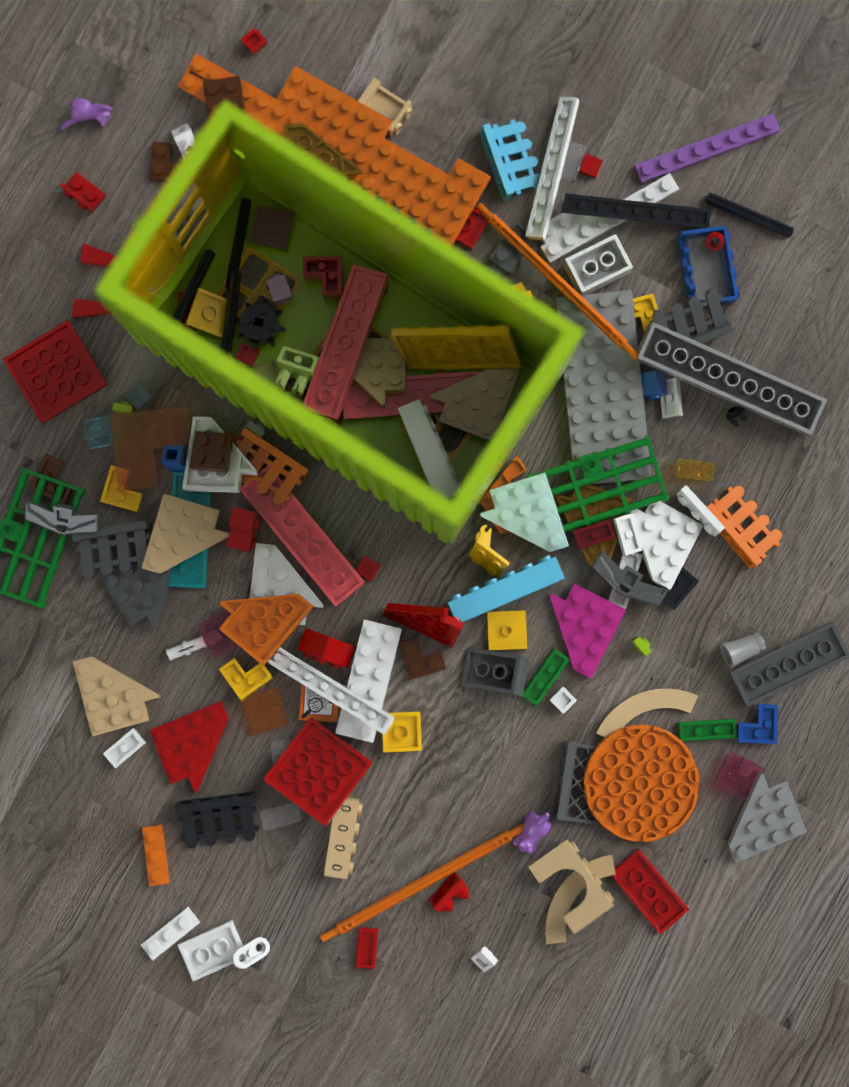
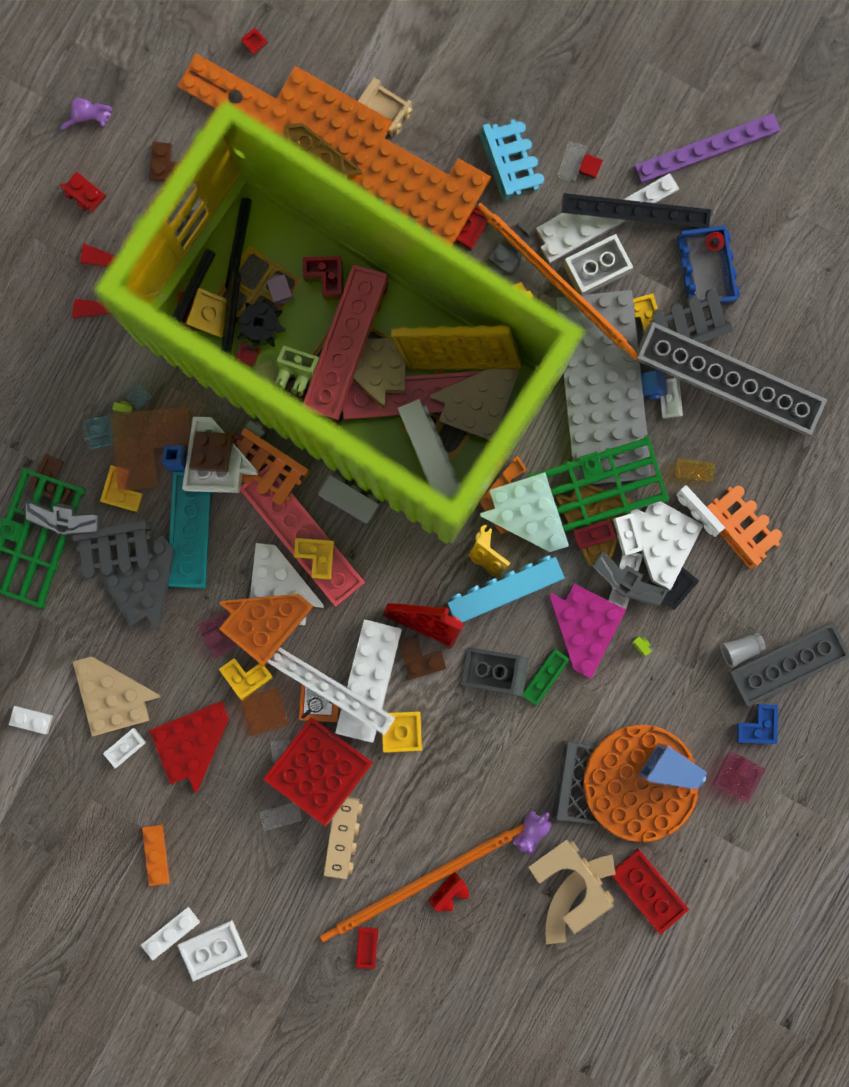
(30, 720): none -> white plate
(55, 372): red plate -> none
(175, 652): white pin -> none
(180, 533): tan wing -> none
(183, 138): white bracket -> none
(206, 806): black fence -> none
(223, 89): reddish brown plate -> none
(243, 530): red brick -> none
(249, 952): white plate -> none
(271, 227): reddish brown plate -> none
(320, 551): none -> yellow plate
(326, 649): red brick -> none
(349, 499): none -> light grey brick
(368, 568): red tile -> none
(484, 959): white plate -> none
(507, 630): yellow plate -> none
(552, 168): white plate -> none
(563, 700): white plate -> none
(644, 702): tan tile -> none
(672, 768): none -> medium blue slope
(707, 730): green tile -> none
(735, 413): black plate -> none
(750, 215): black axle -> none
(765, 819): light grey wing -> none

